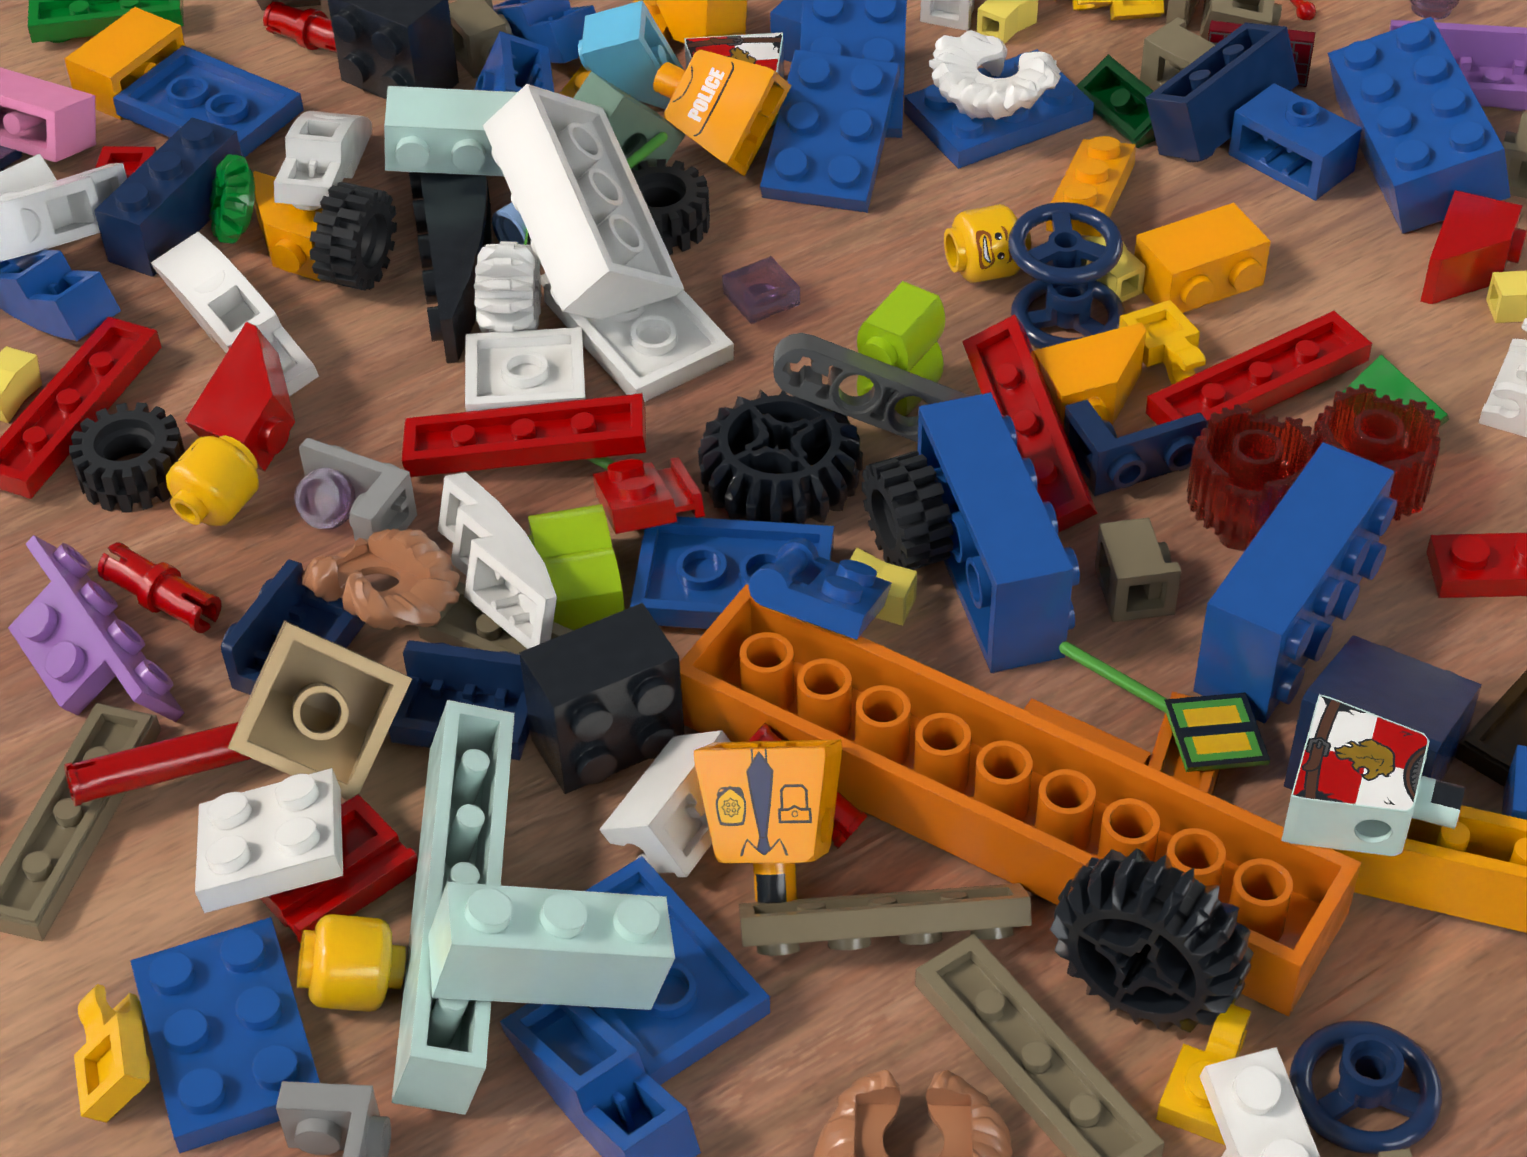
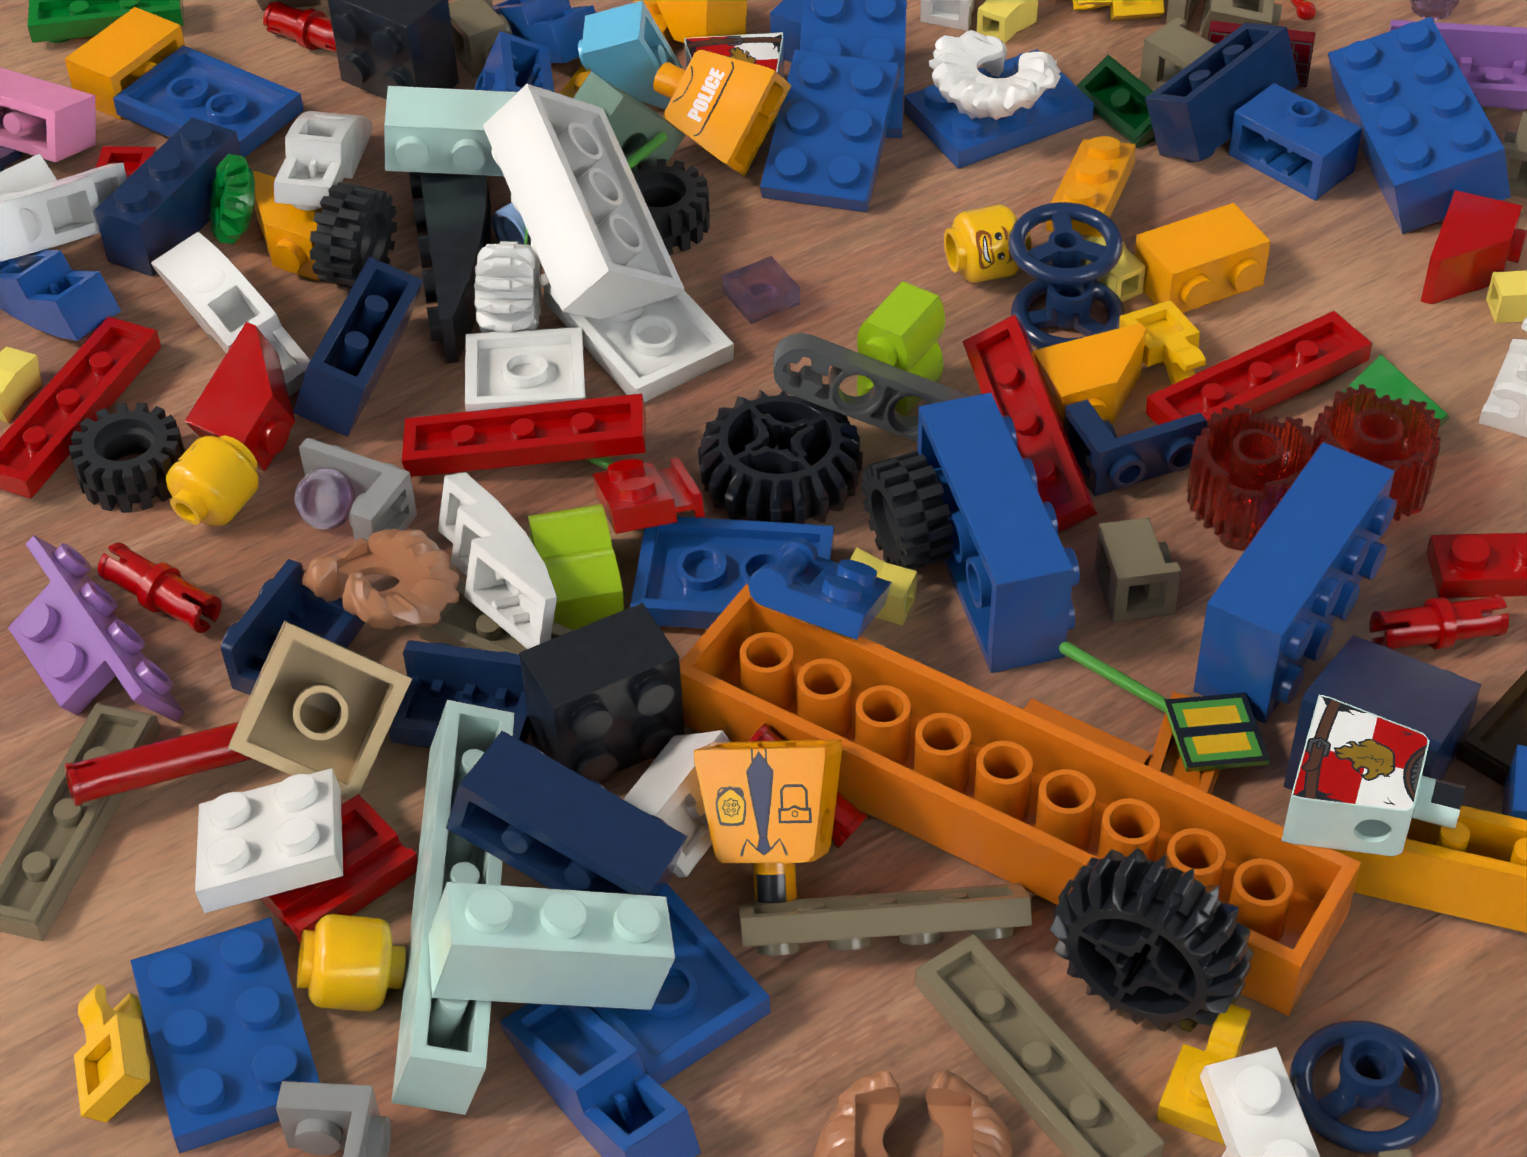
(357, 346): none -> dark blue brick
(561, 824): none -> dark blue brick
(1439, 622): none -> red pin

